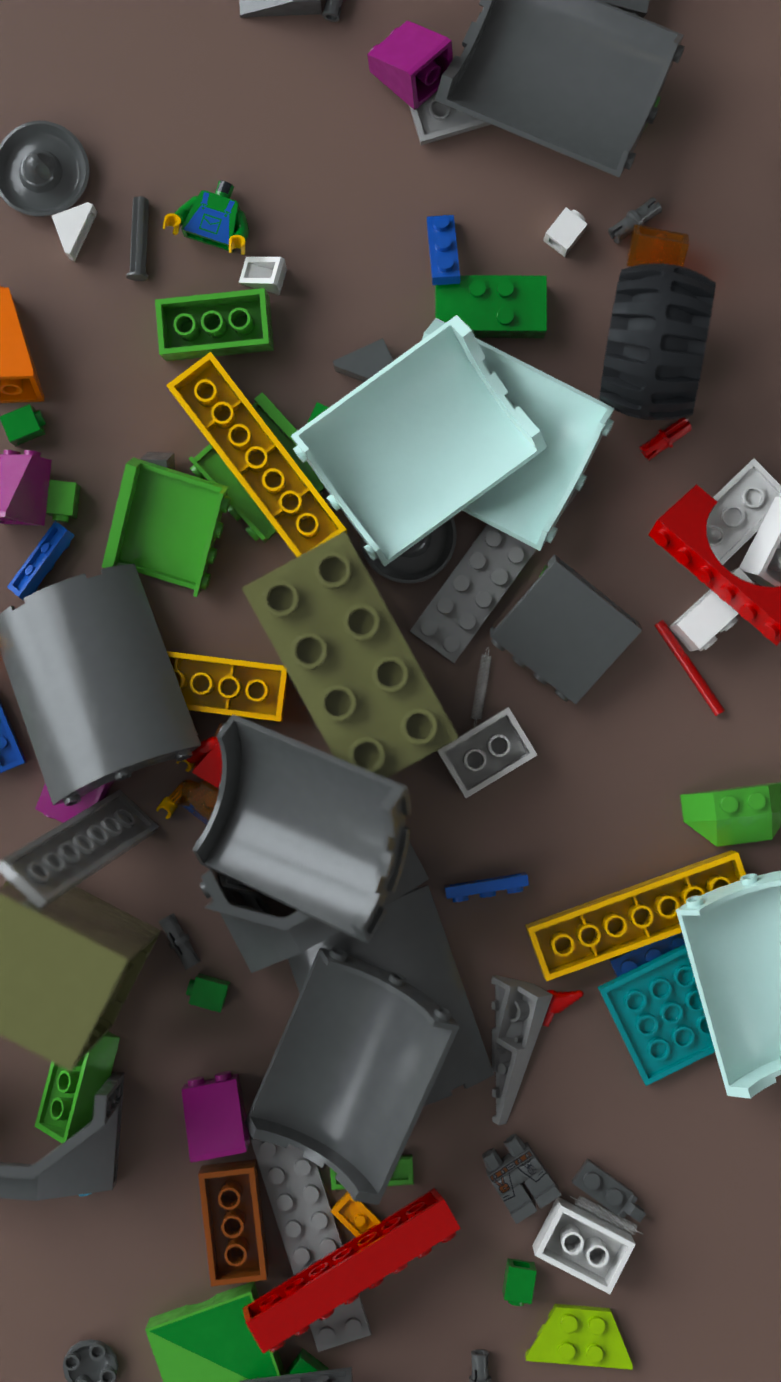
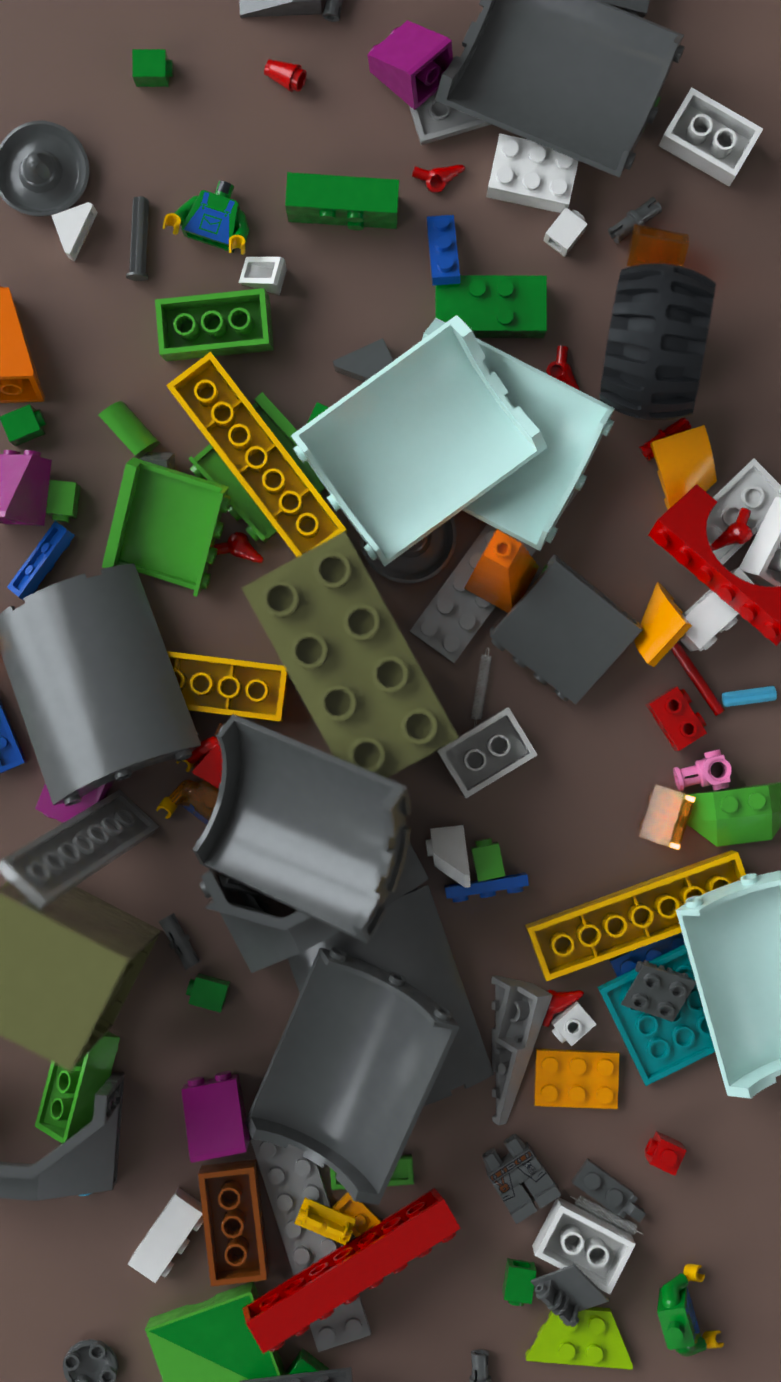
(129, 429): none -> bright green brick
(151, 67): none -> green brick
(167, 1236): none -> white brick
(239, 546): none -> red animal
(286, 74): none -> red cone
(325, 1221): none -> yellow hinge
(342, 200): none -> green brick
(437, 177): none -> red animal
(450, 853): none -> white slope
(487, 860): none -> bright green brick
(502, 572): none -> orange slope
(531, 174): none -> white brick
(561, 369): none -> red animal
(568, 1293): none -> dark grey hinge
(572, 1024): none -> white brick
(576, 1078): none -> light orange plate
(658, 990): none -> dark grey hinge
(661, 626): none -> light orange slope
(665, 1153): none -> red brick
(666, 816): none -> clear orange brick
(677, 718): none -> red brick
(679, 1318): none -> green torso
(684, 462): none -> light orange slope
(703, 774): none -> bright pink connector
(710, 137): none -> white brick
(737, 532): none -> red animal
(749, 696): none -> medium azure axle

